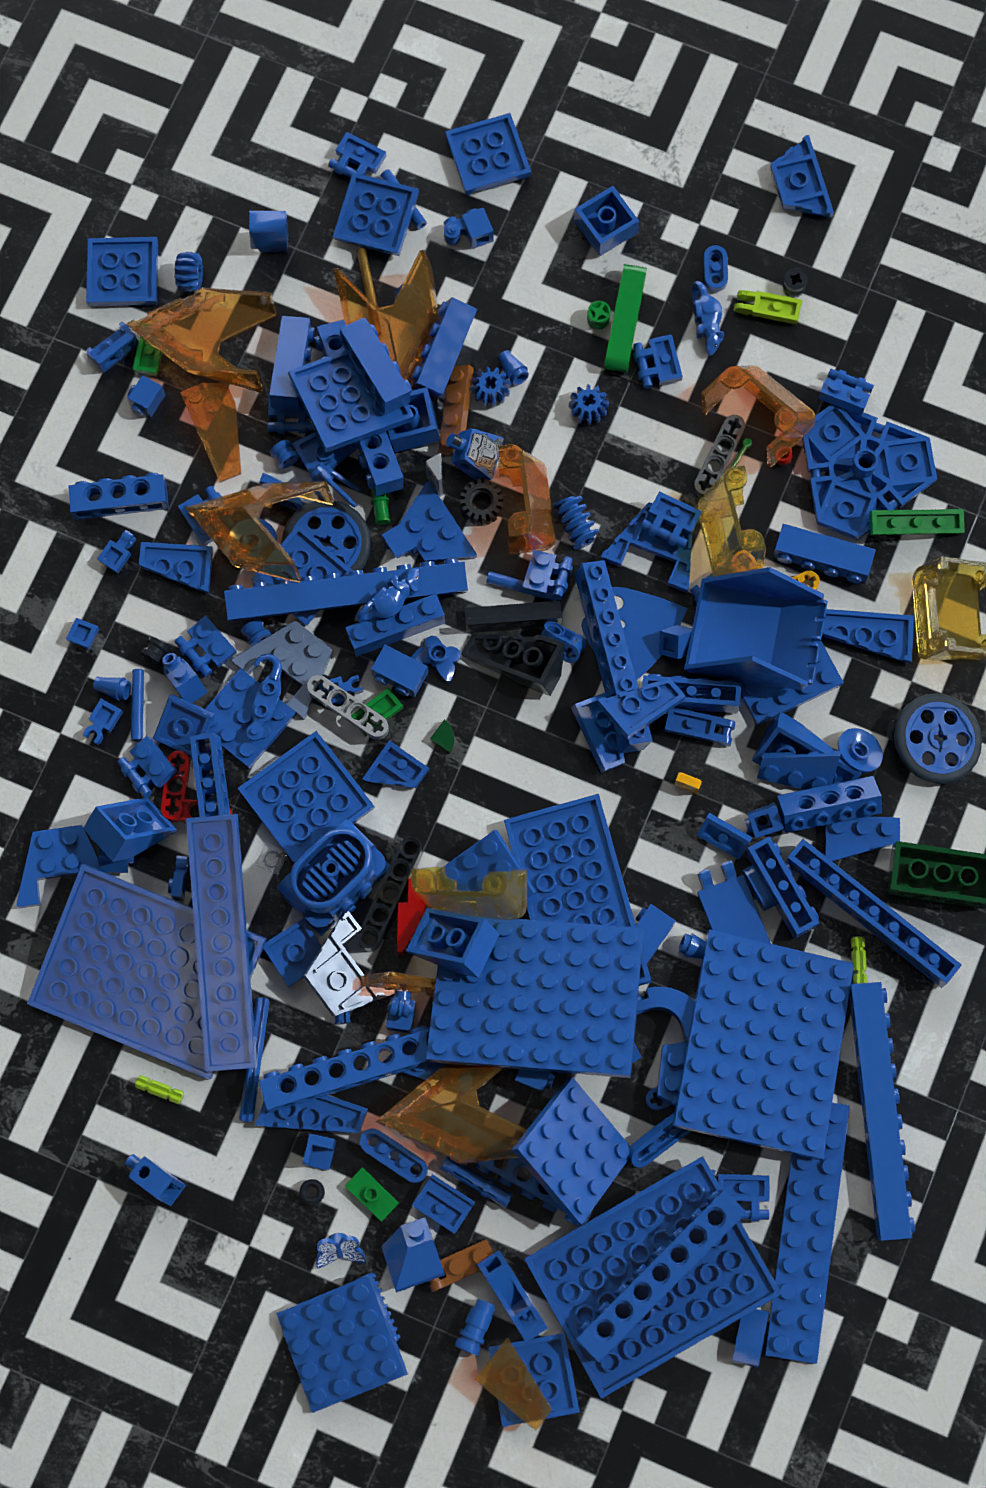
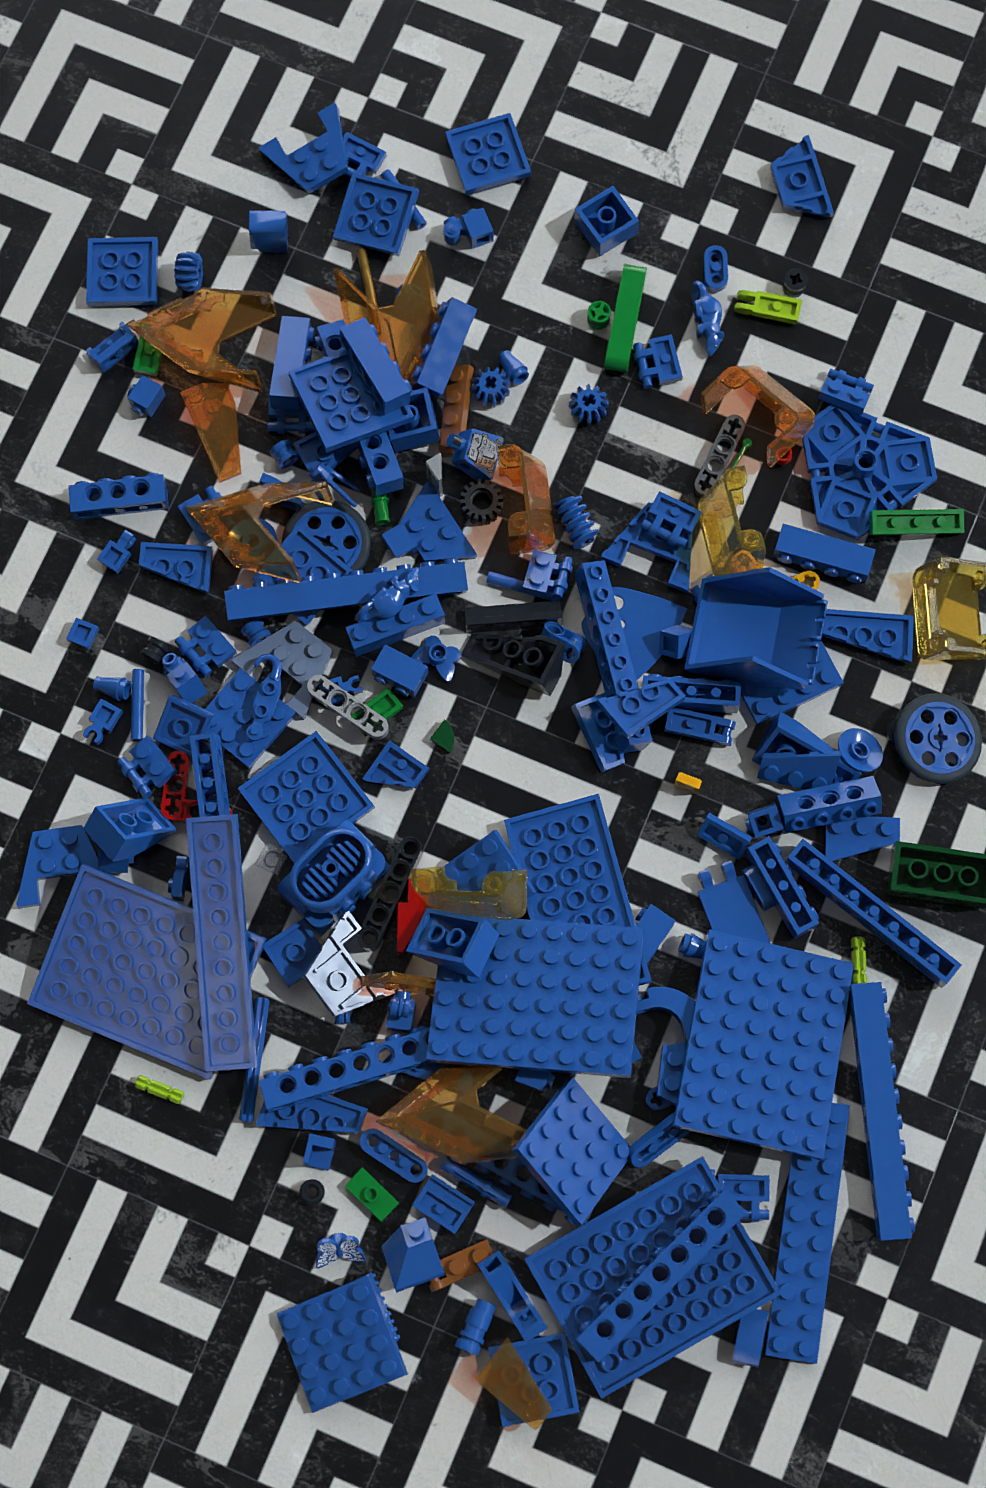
(154, 1179): blue torso -> none
(317, 160): none -> blue wing

